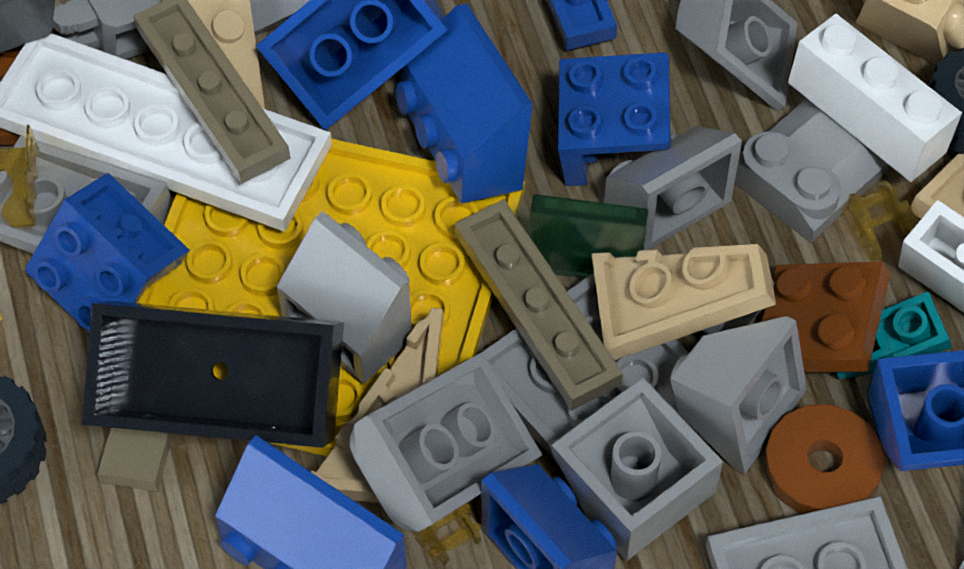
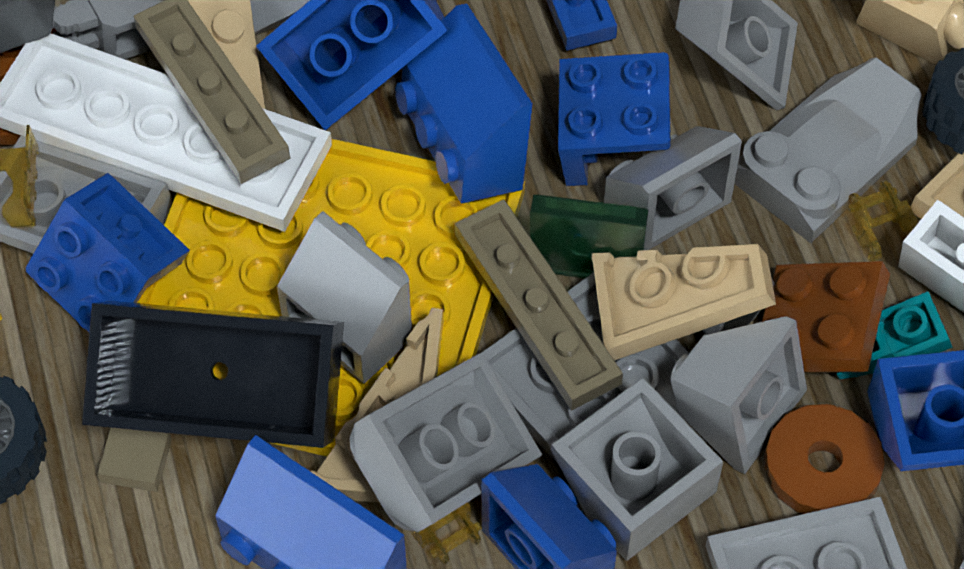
(873, 97): white brick -> none

